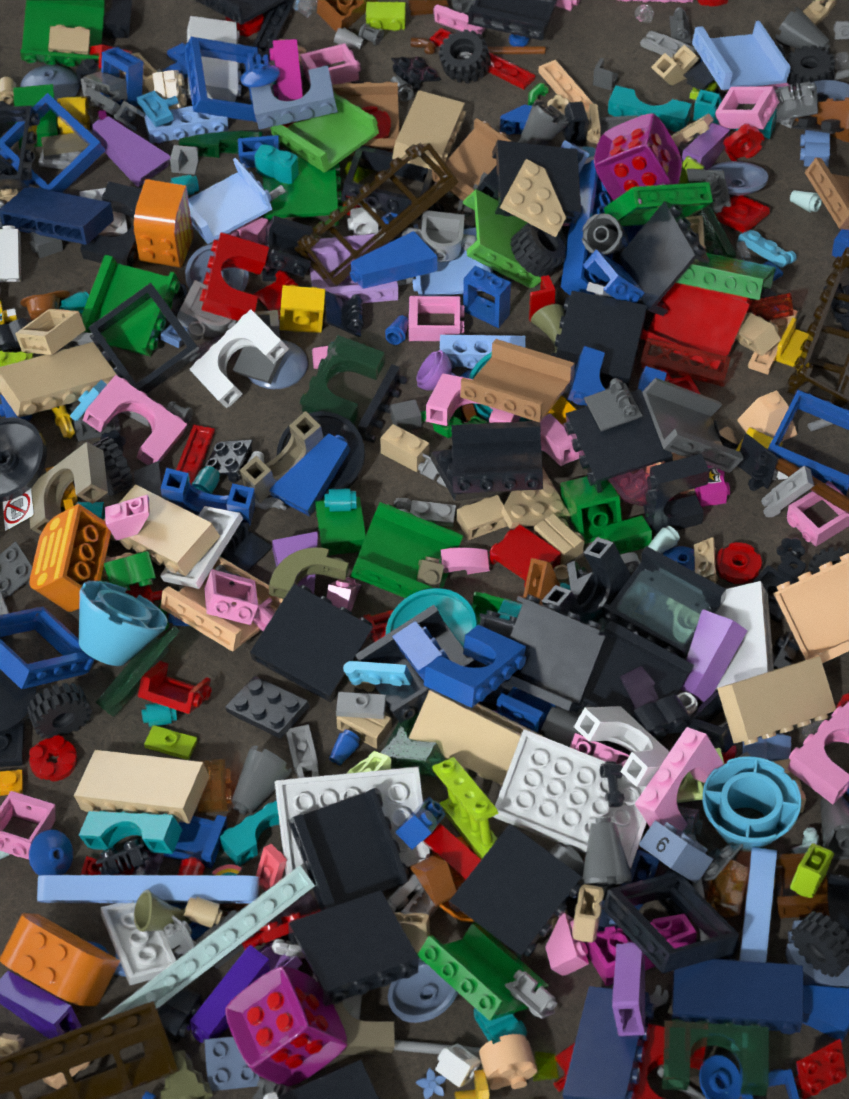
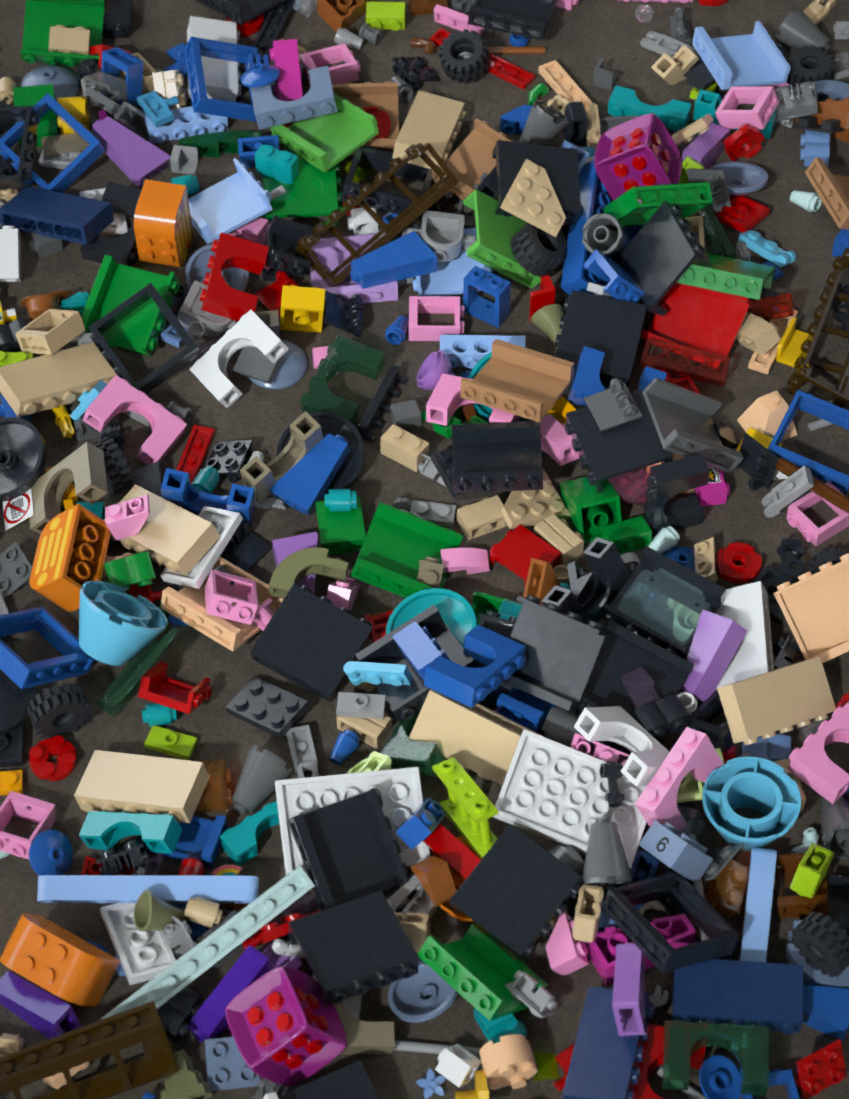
(270, 867): coral plate -> none

